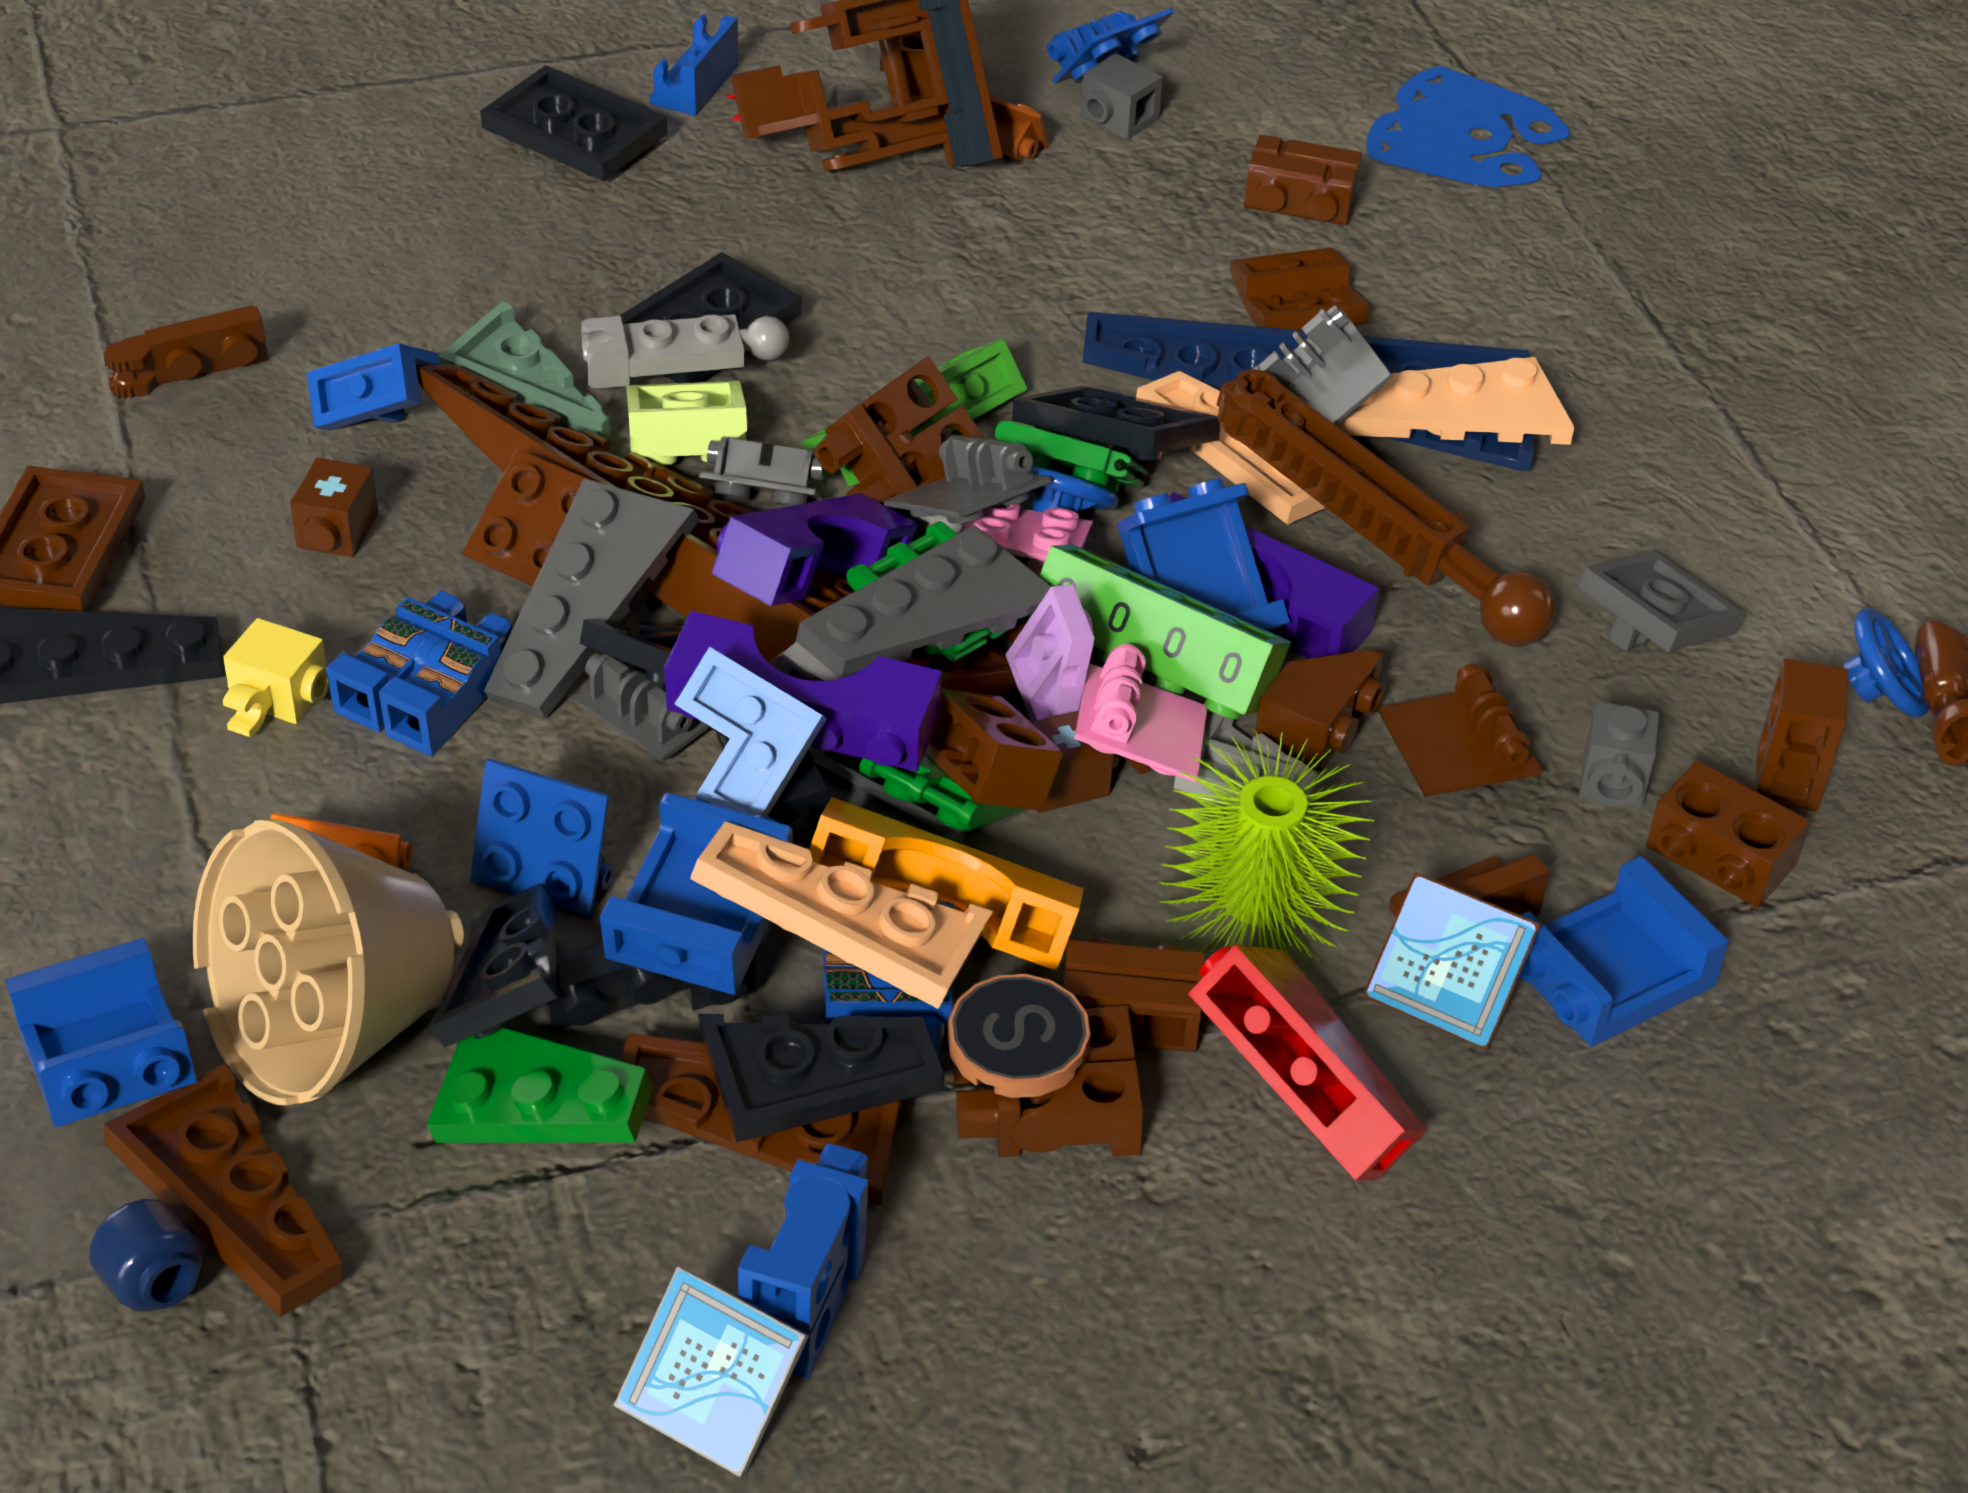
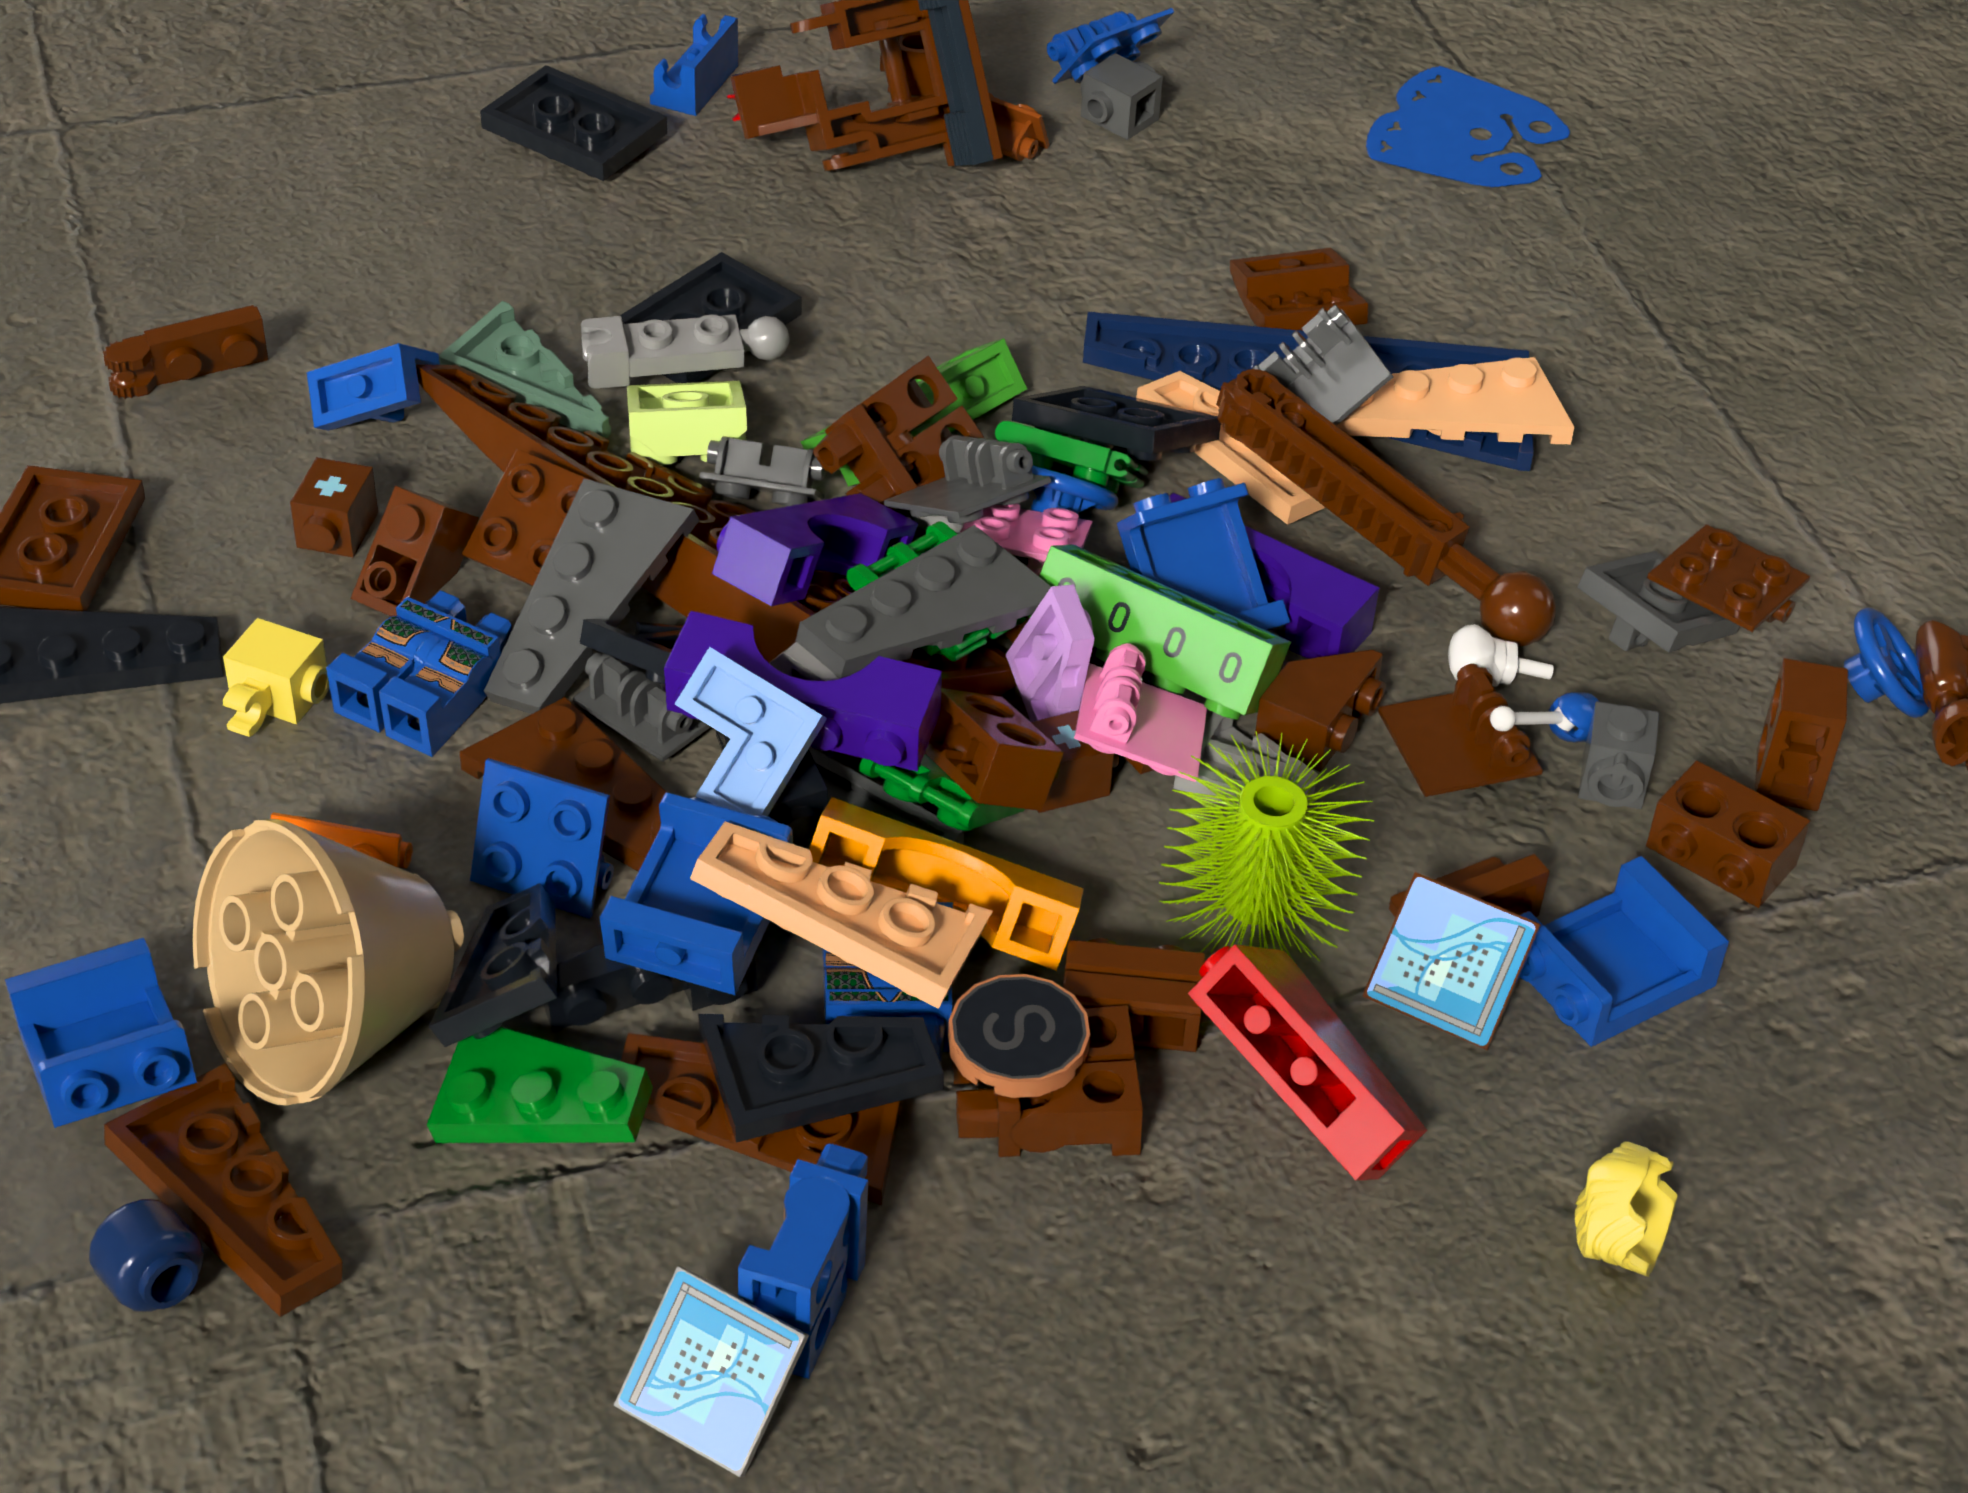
(413, 551): none -> reddish brown slope
(573, 749): none -> reddish brown wing
(1302, 179): reddish brown brick -> none
(1500, 657): none -> white piece
(1565, 713): none -> hinge
(1625, 1208): none -> light yellow hair
(1731, 578): none -> reddish brown hinge

